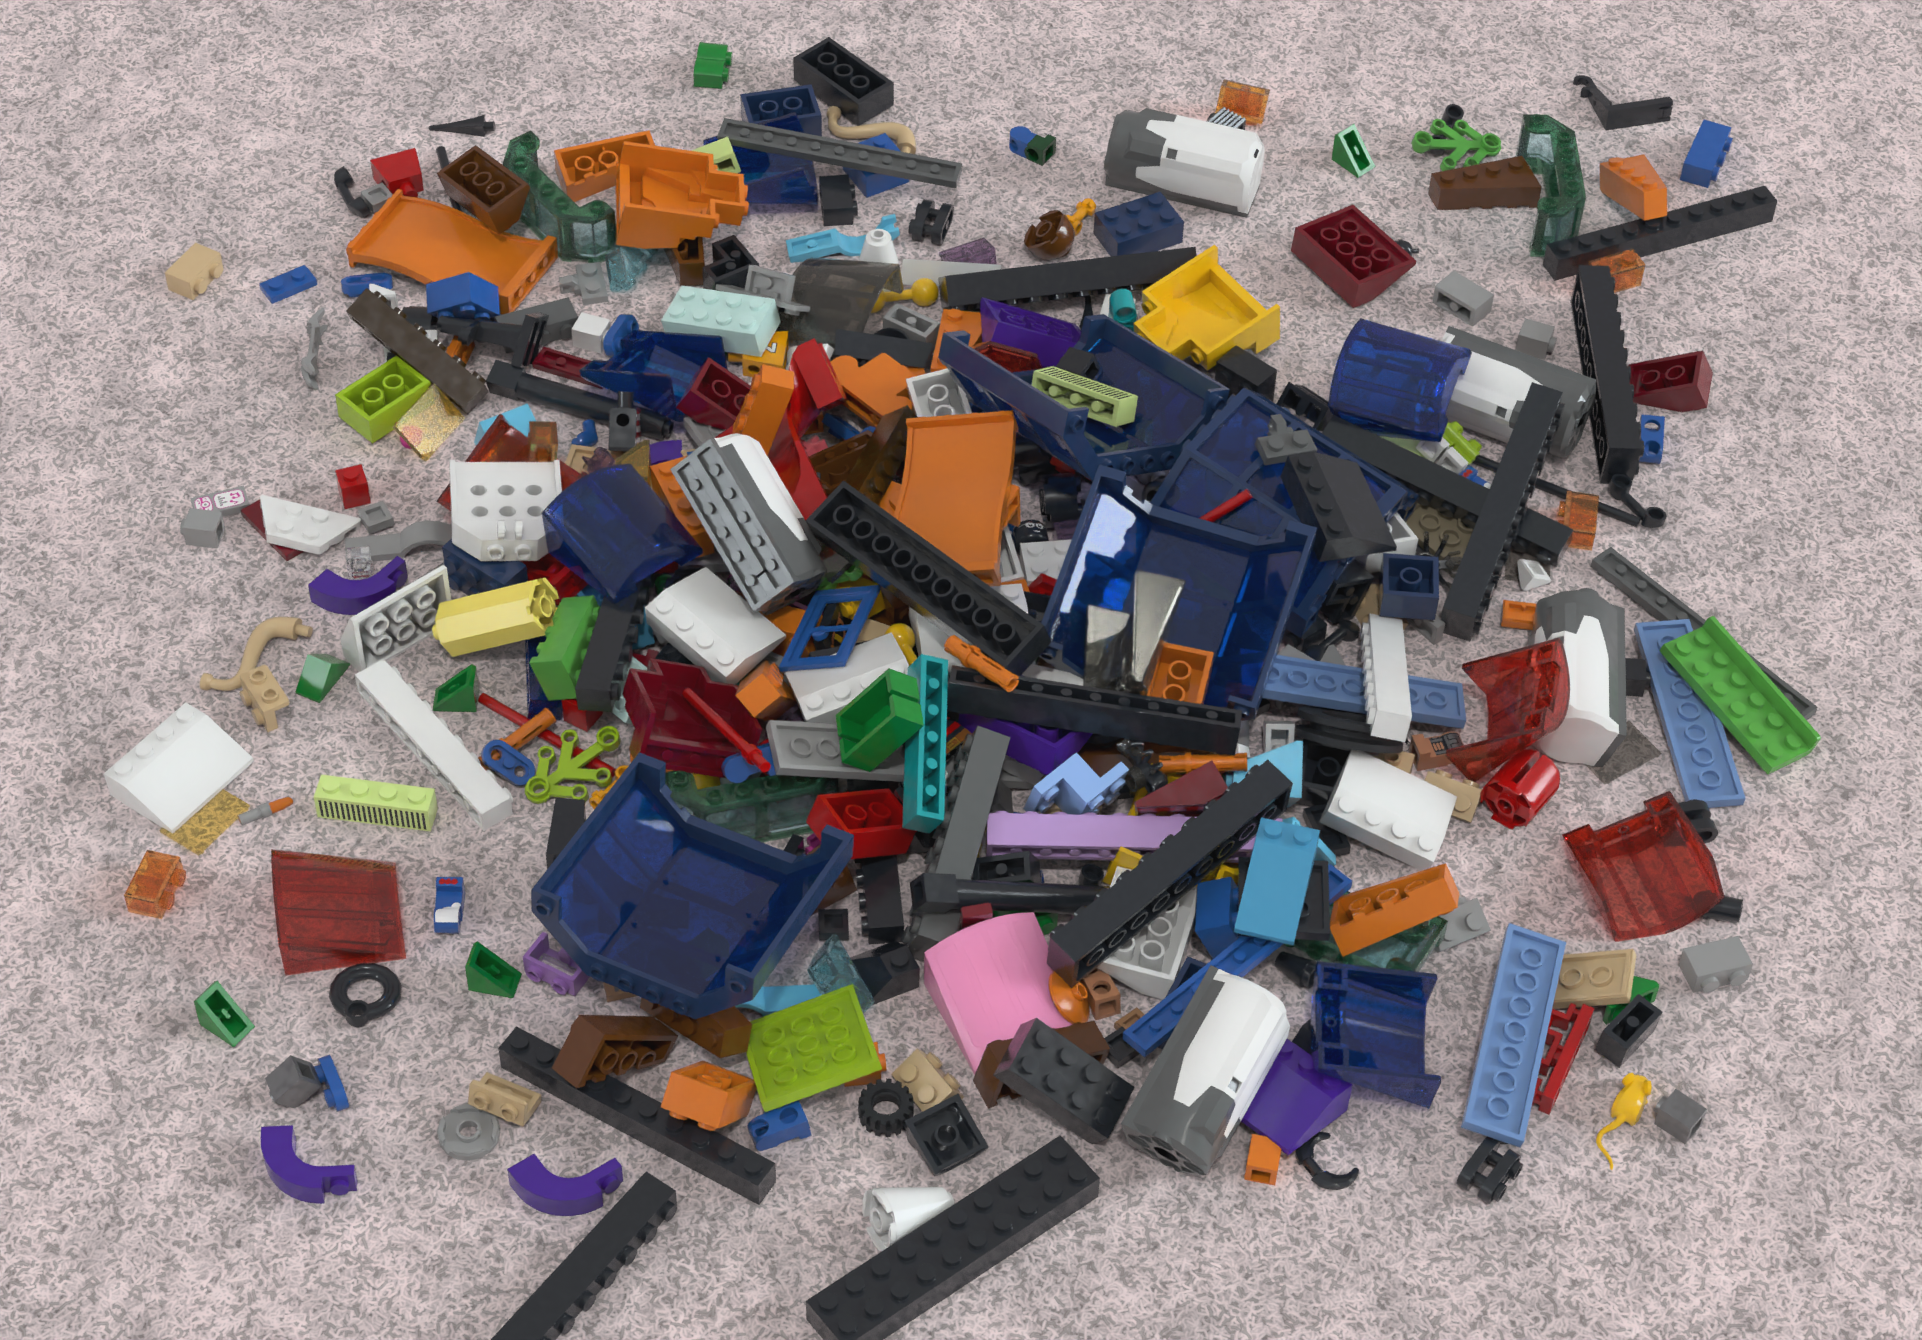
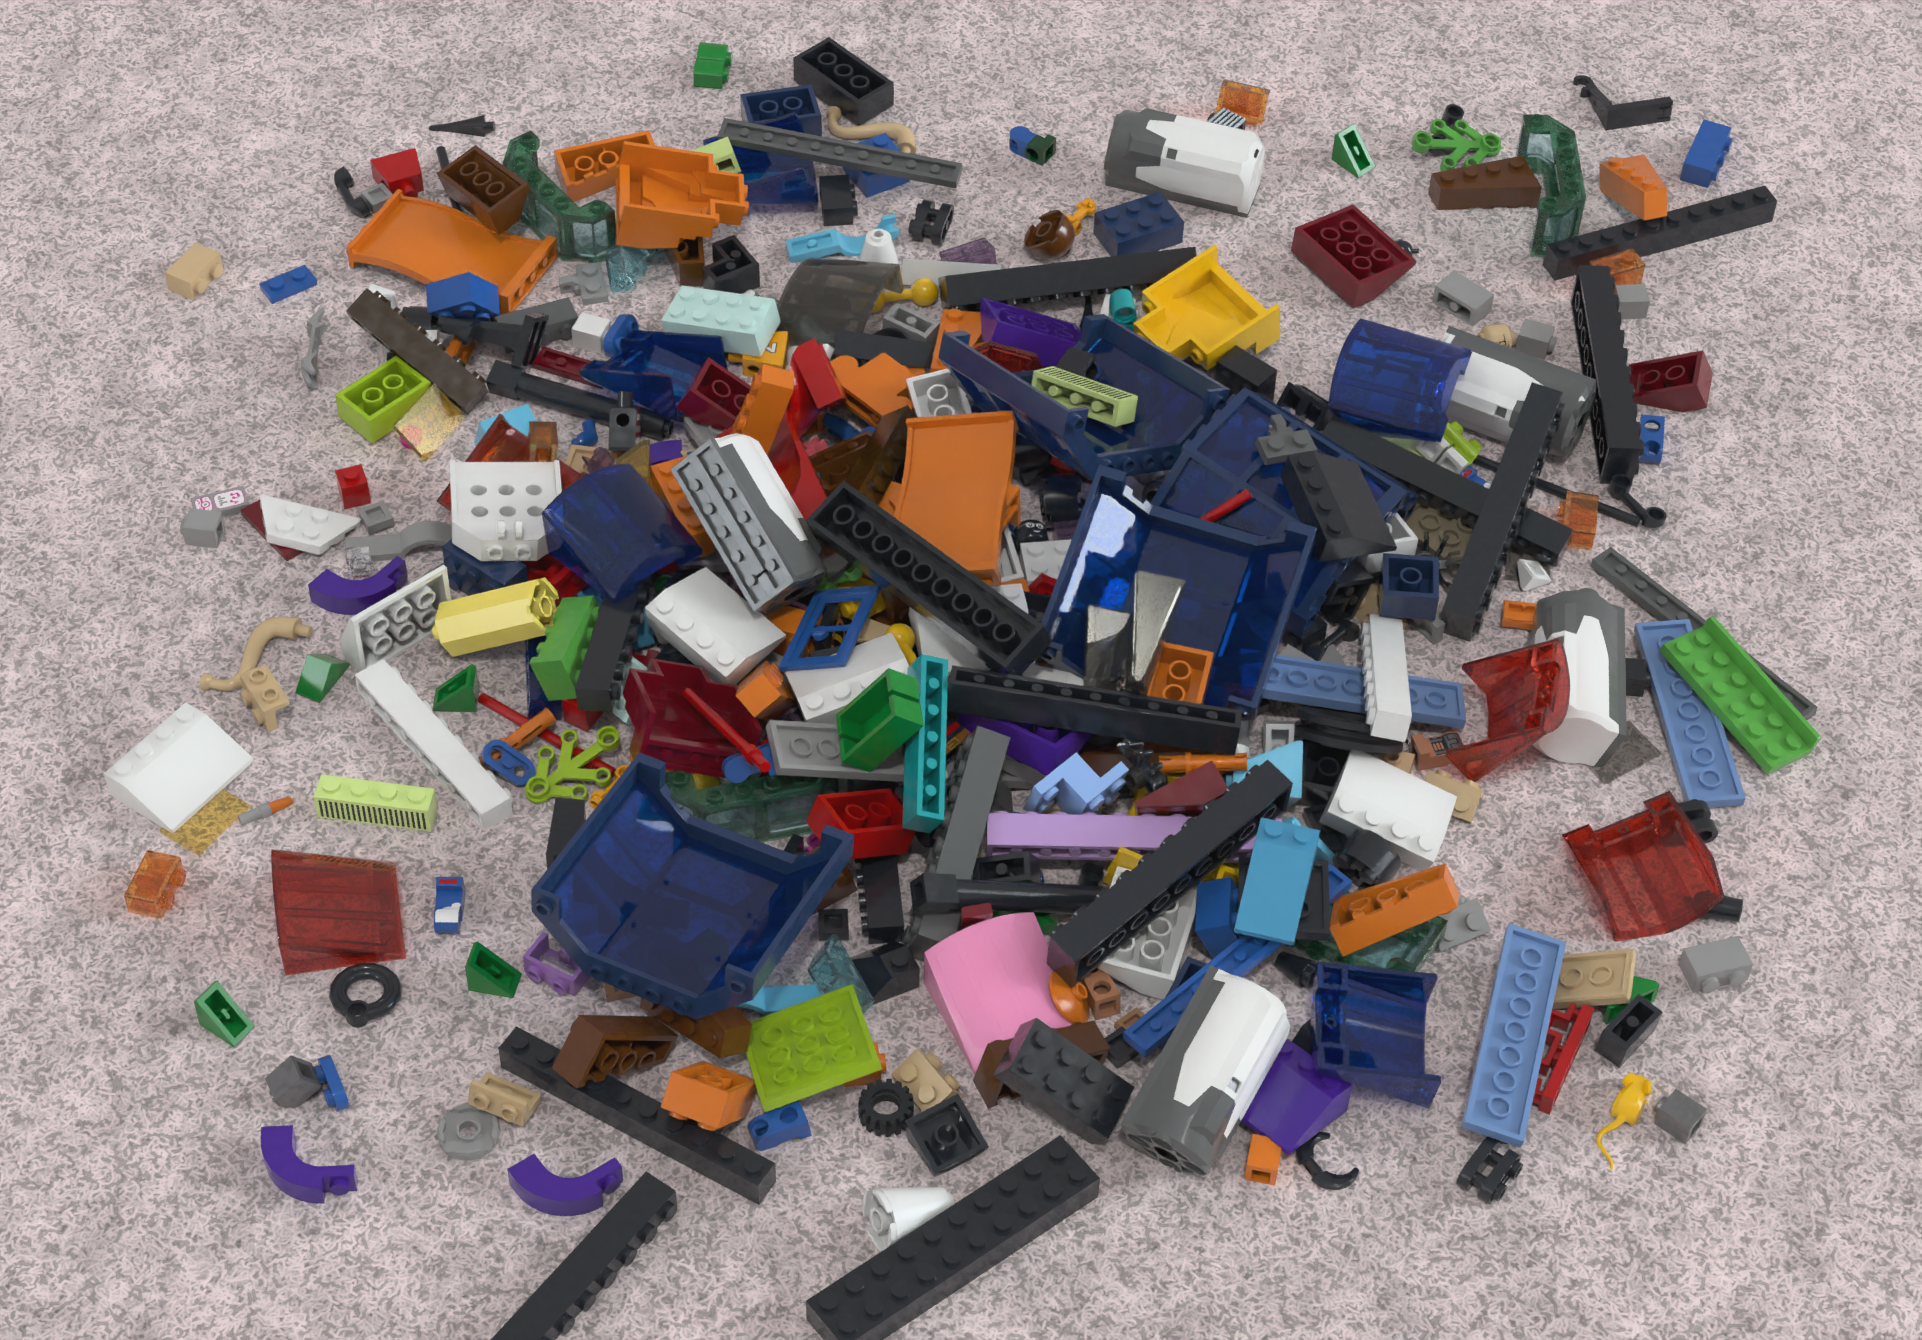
(356, 284): blue plate -> none
(769, 284): light grey bracket -> none
(973, 658): orange pin -> none
(1366, 859): none -> black brick
(1499, 334): none -> tan head
(1521, 788): red cylinder -> none
(1632, 301): none -> light grey brick

